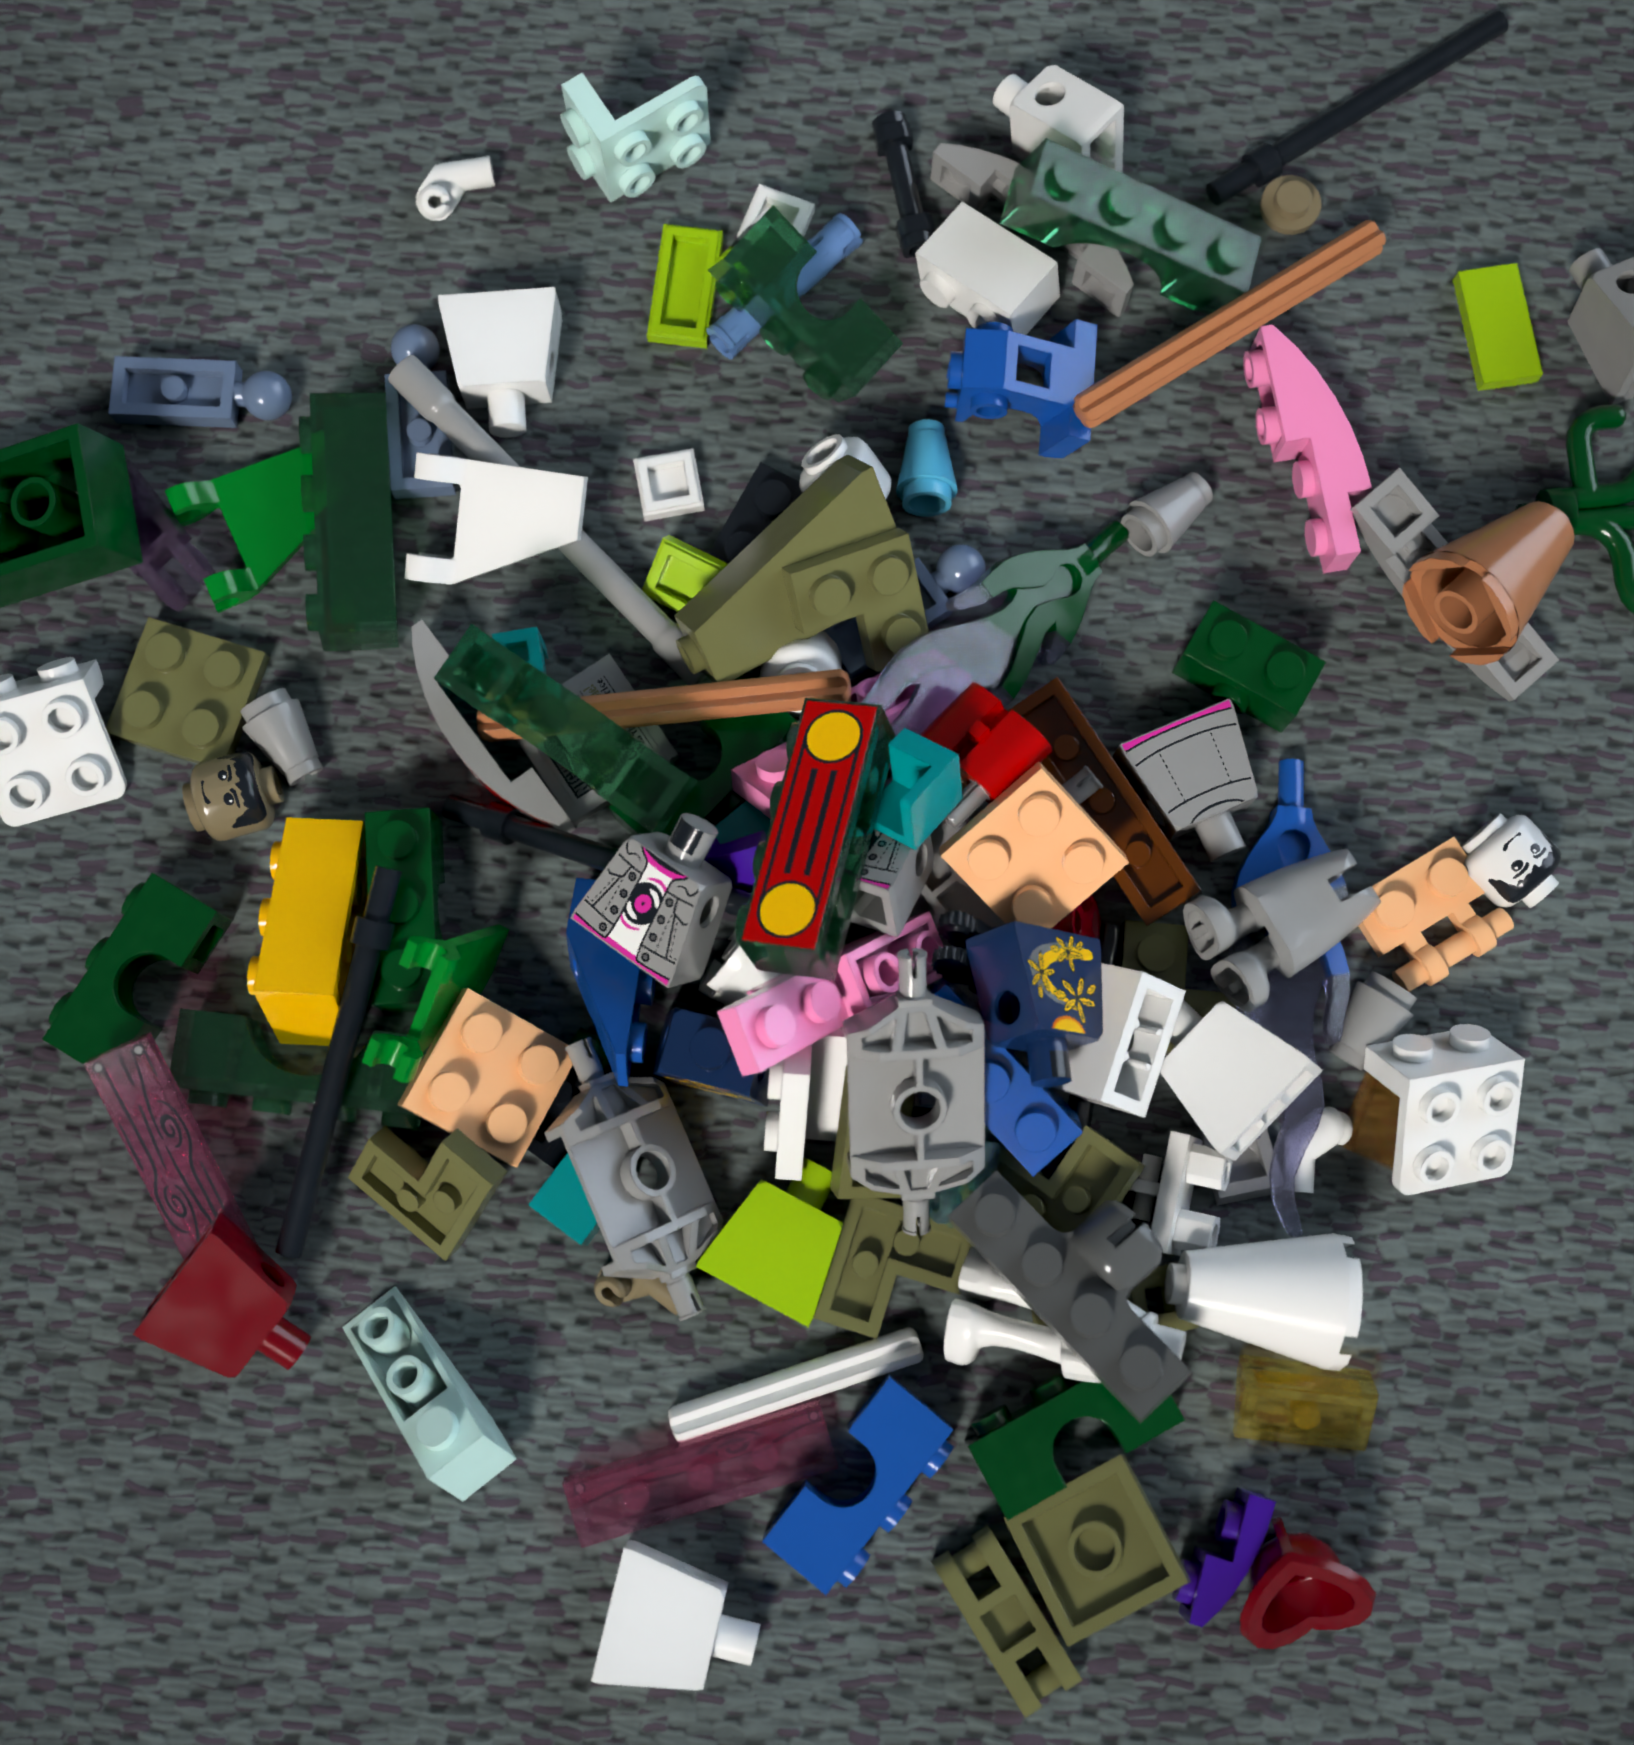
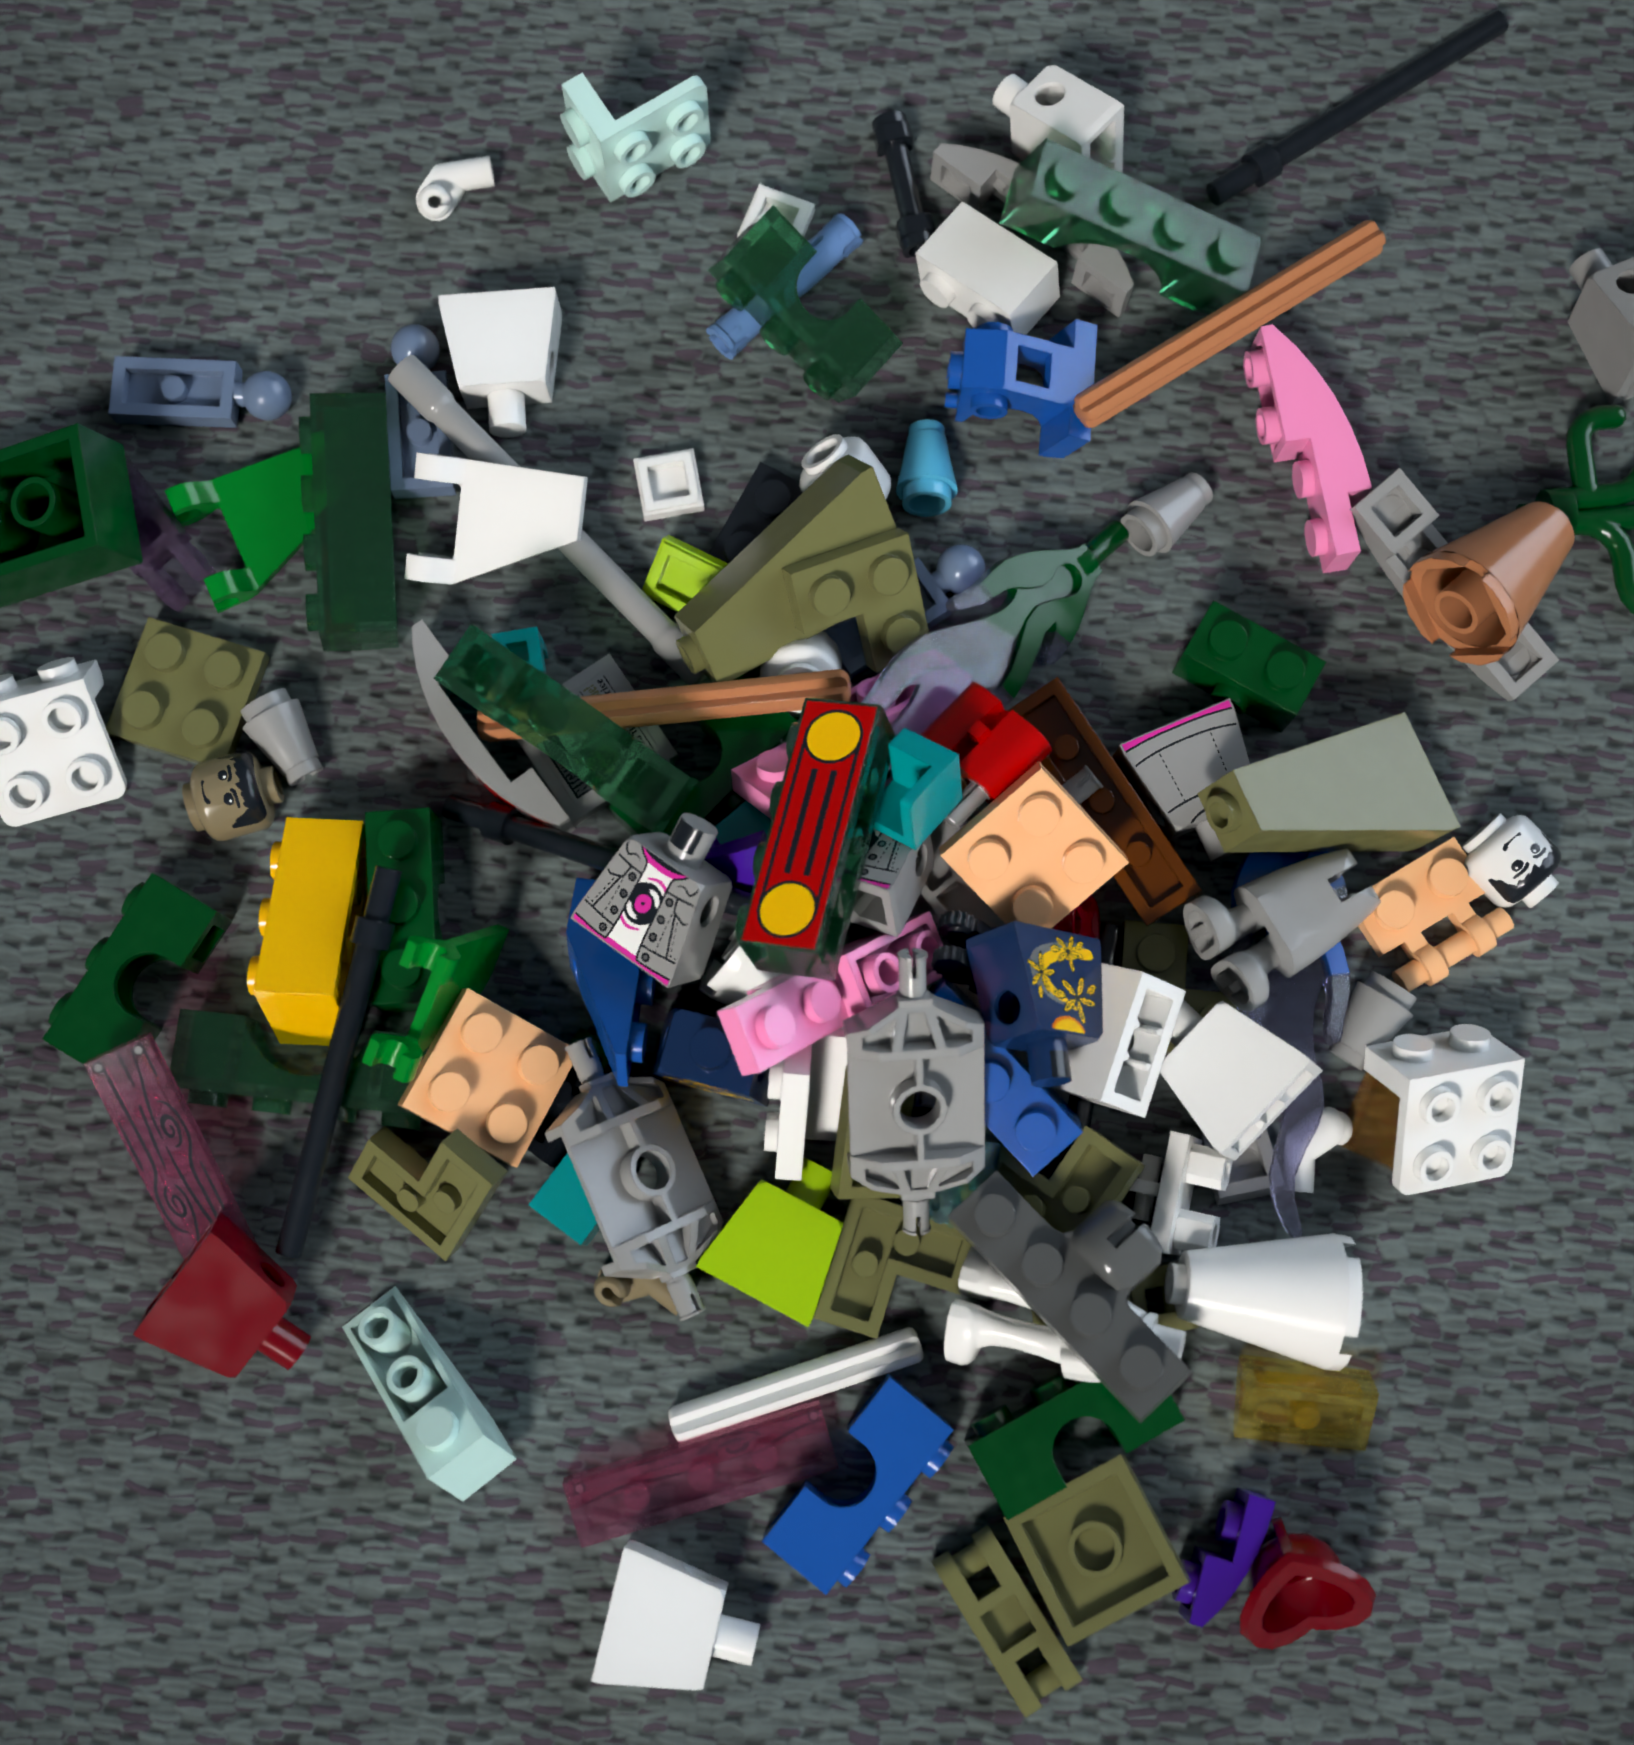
(684, 286): lime tile -> none
(1290, 205): dark tan plate -> none
(1346, 791): none -> slope
(1497, 326): lime tile -> none

